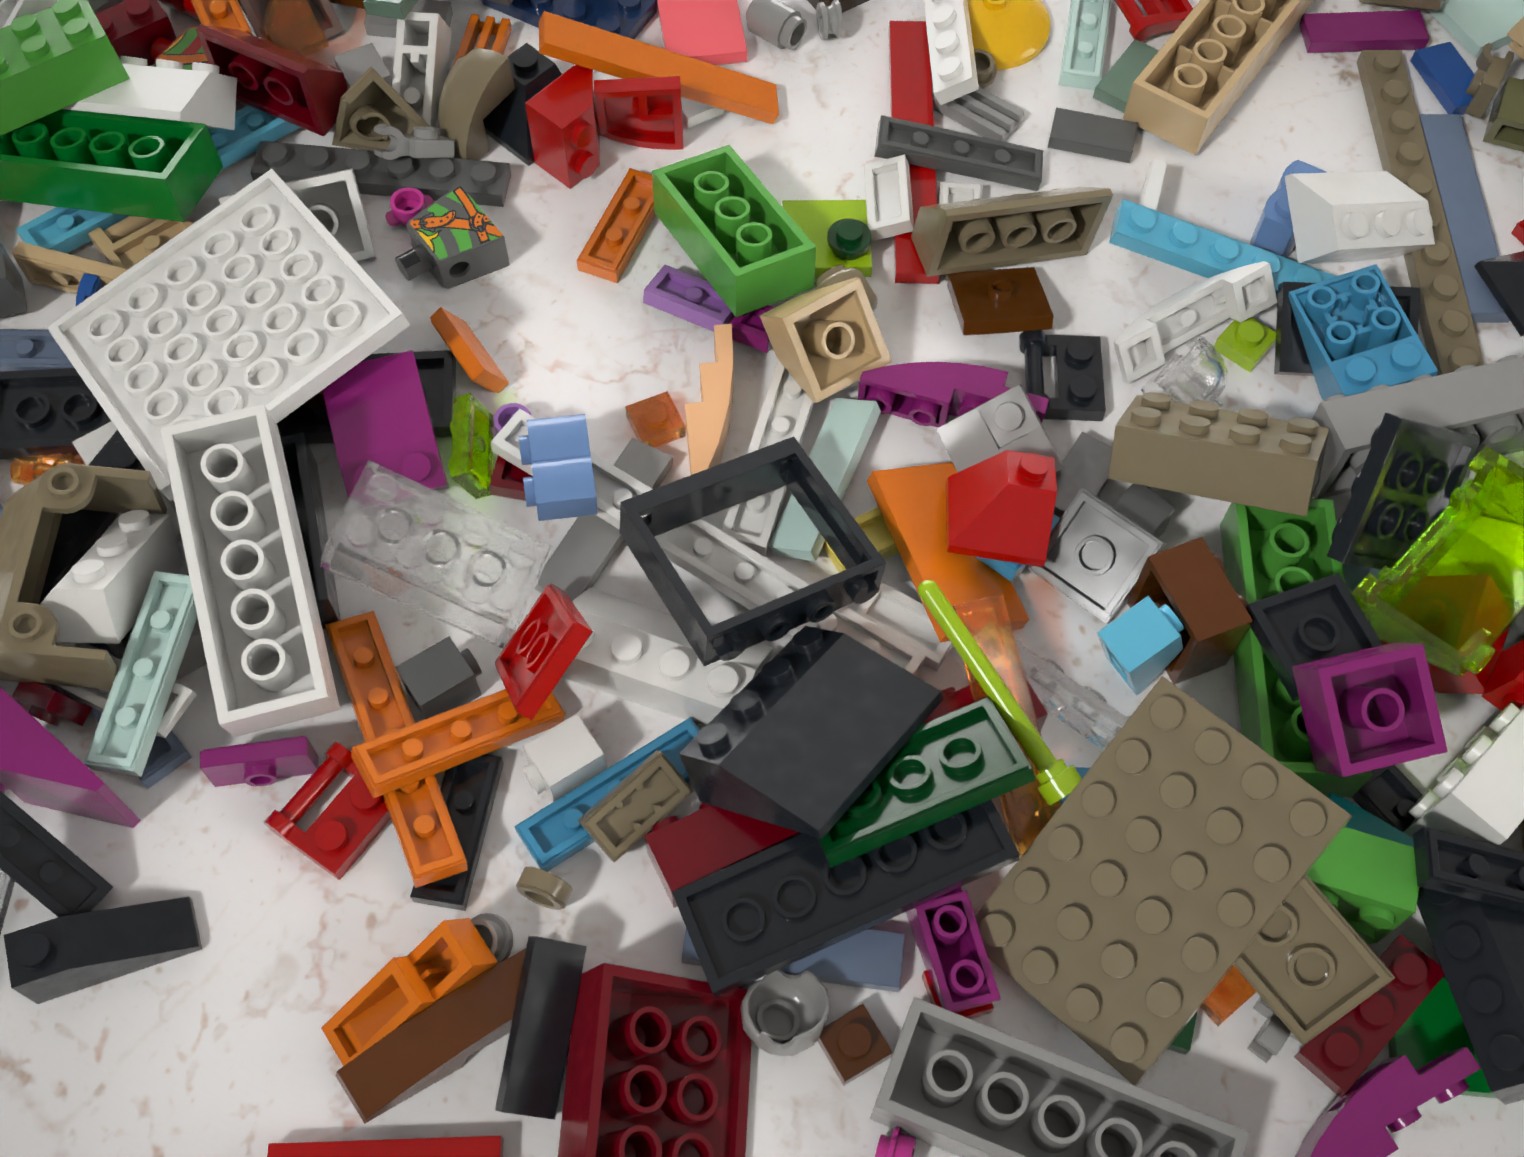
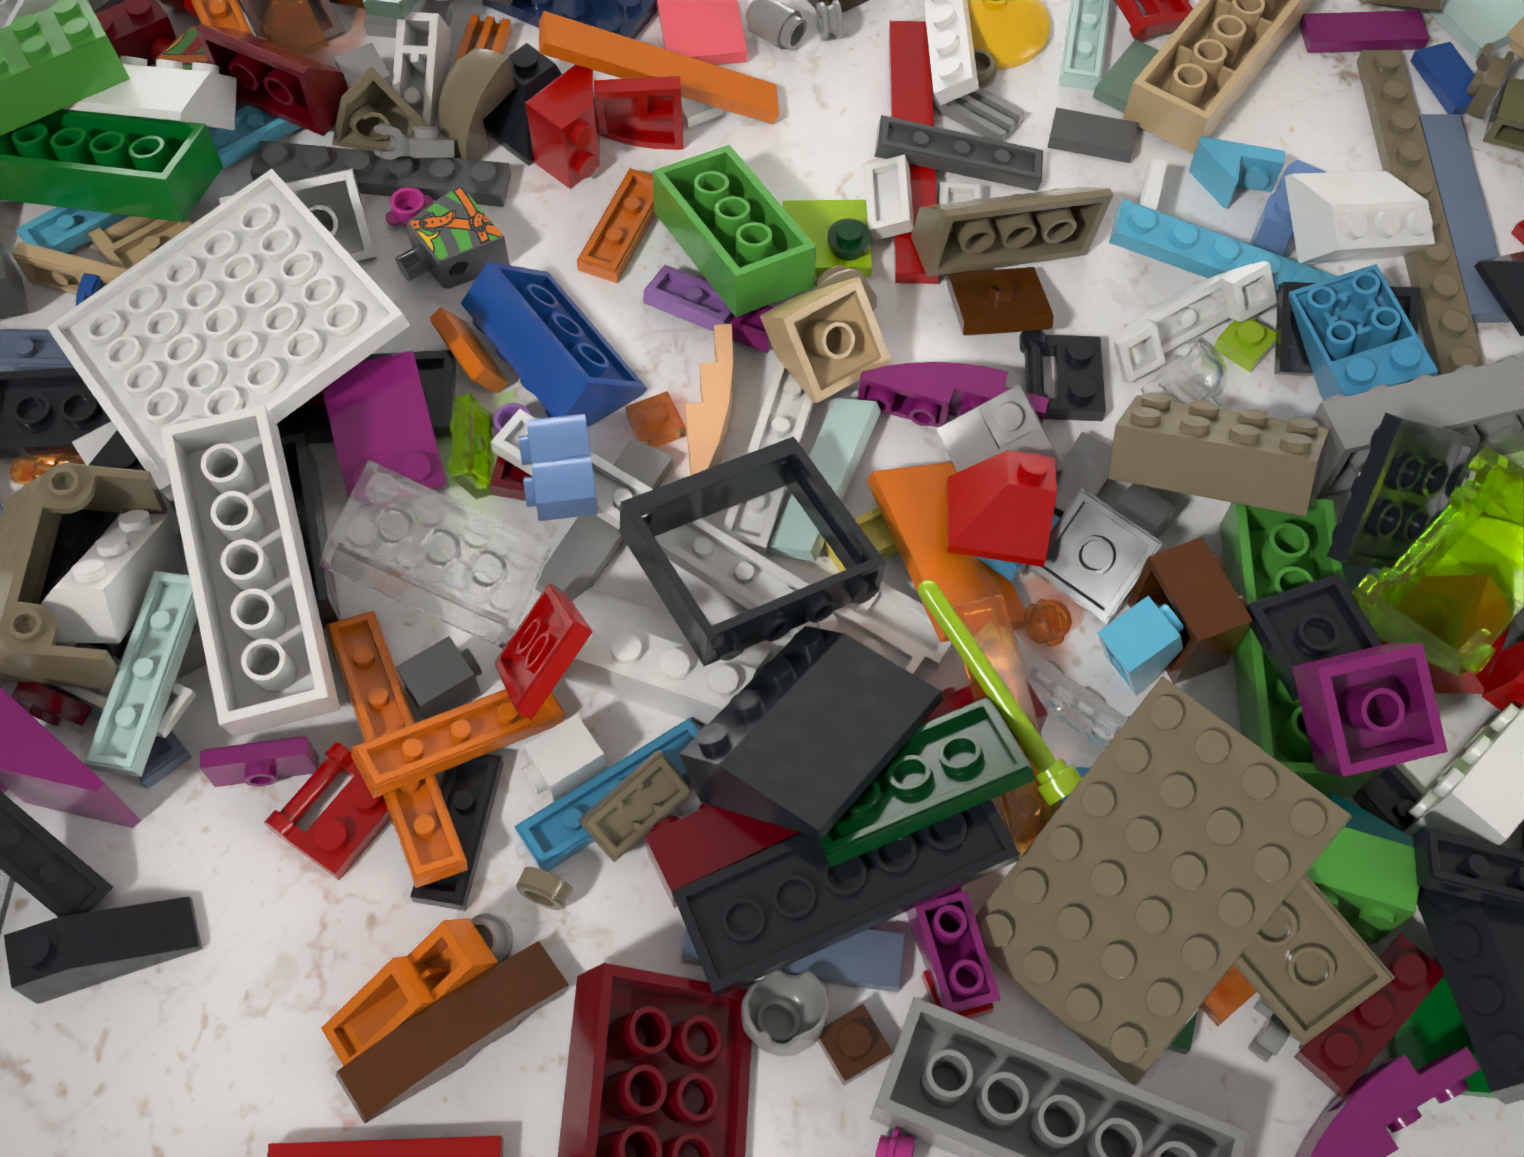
(541, 1028): black tile -> none
(550, 343): none -> blue slope
(1056, 617): none -> clear orange plate
(1227, 164): none -> medium azure slope

